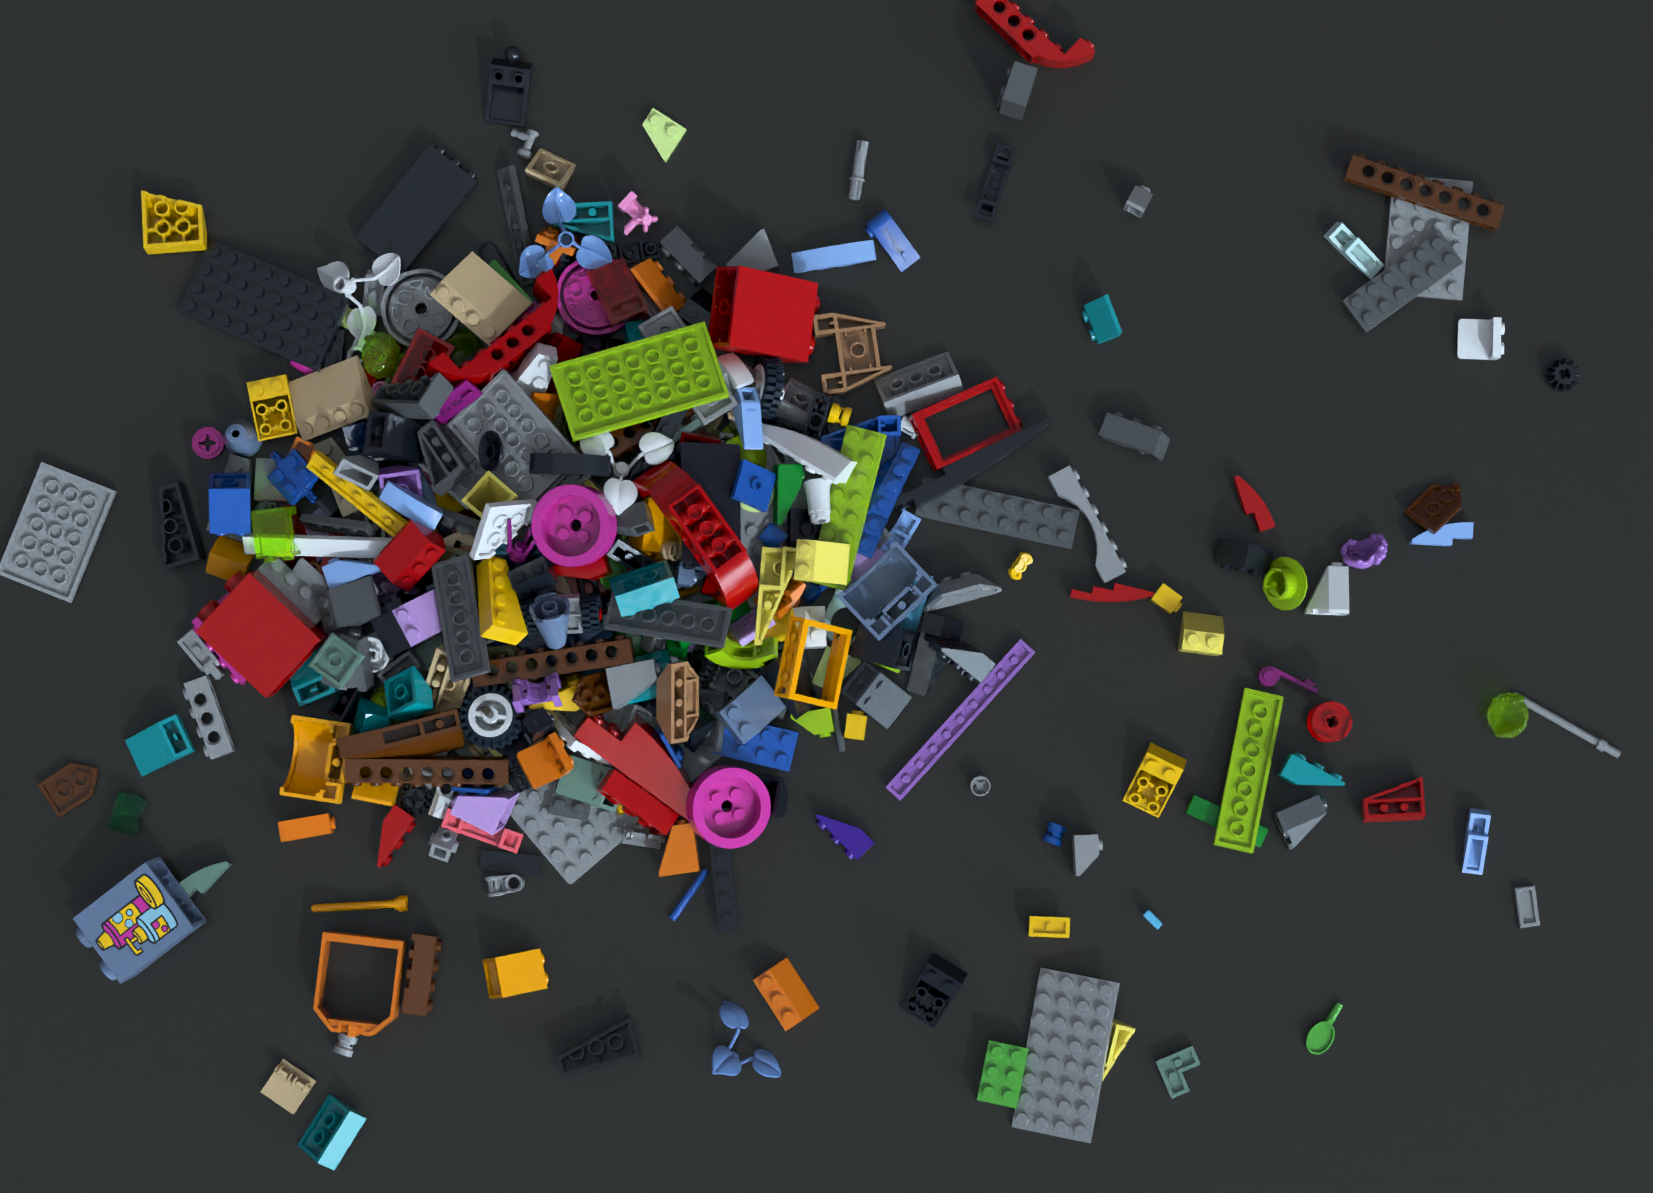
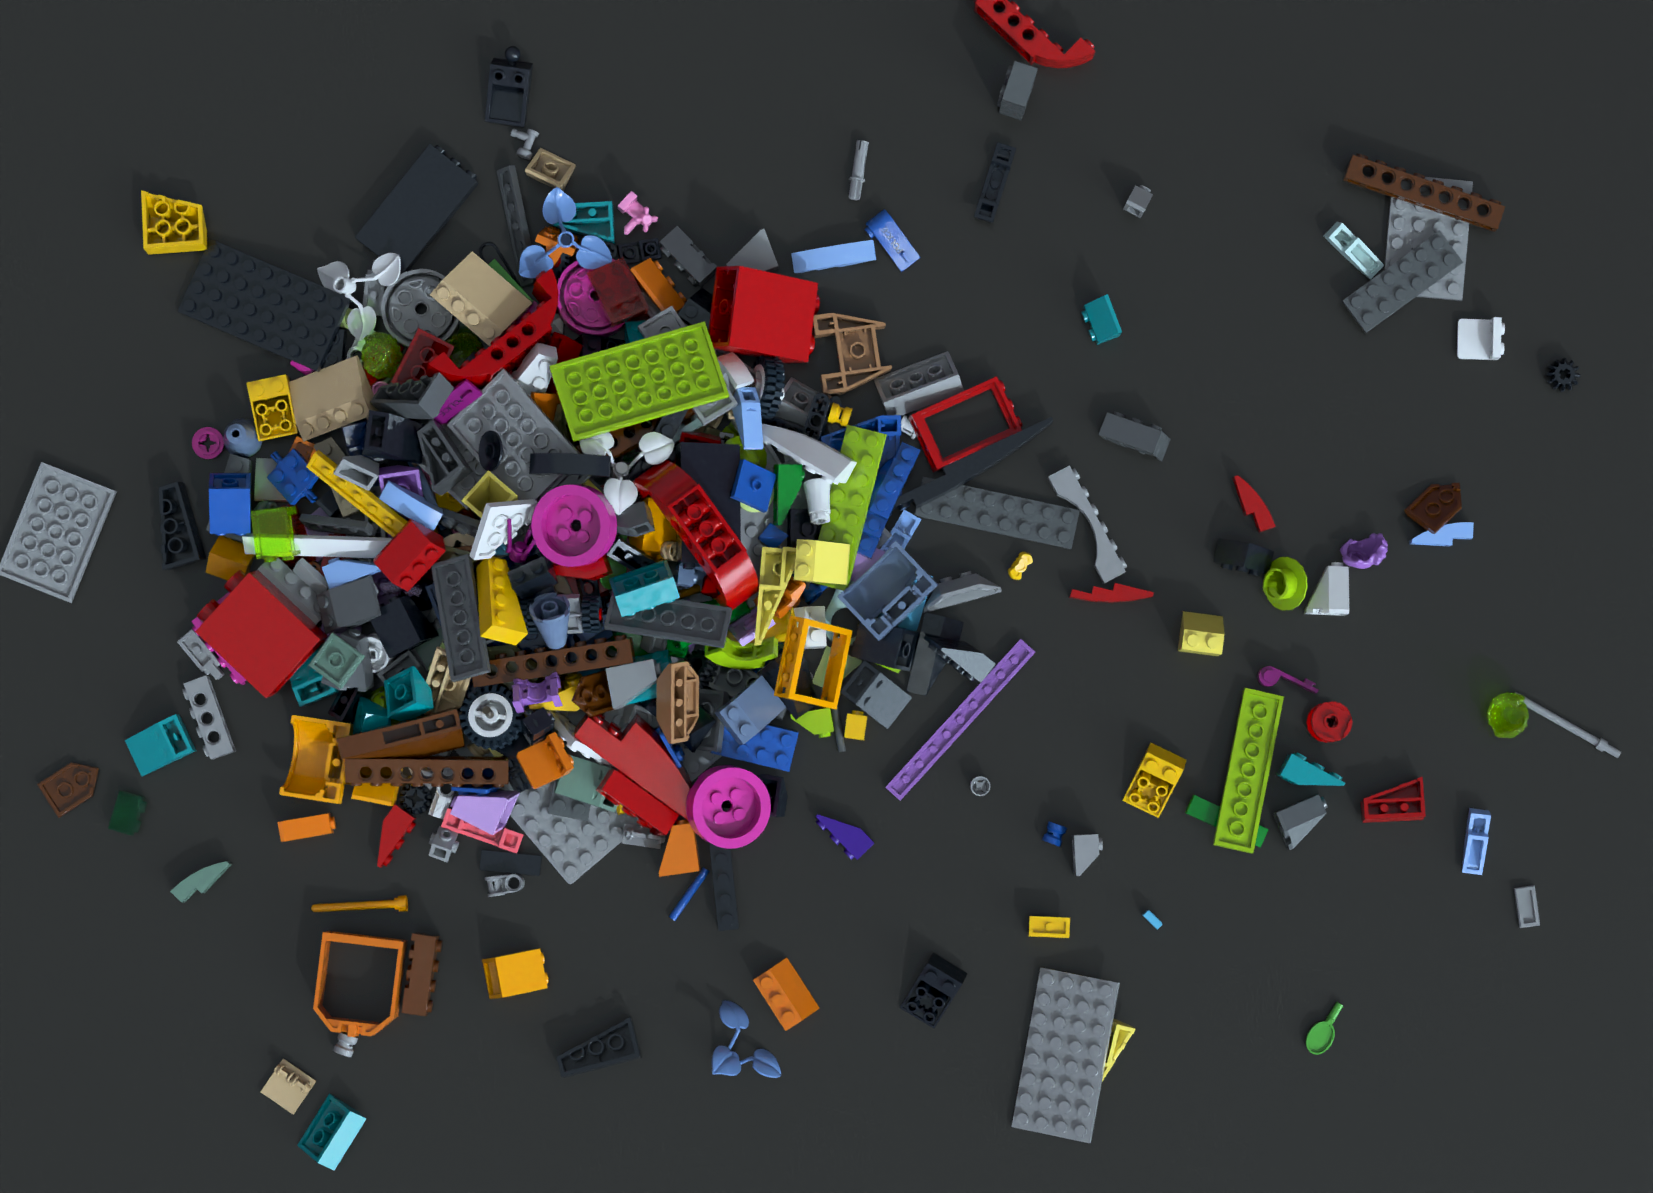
(138, 920): sand blue brick -> none
(419, 618): lavender slope -> none
(663, 133): yellowish green wing -> none
(1002, 1073): bright green brick -> none
(1167, 599): yellow brick -> none
(1172, 1068): sand green plate -> none

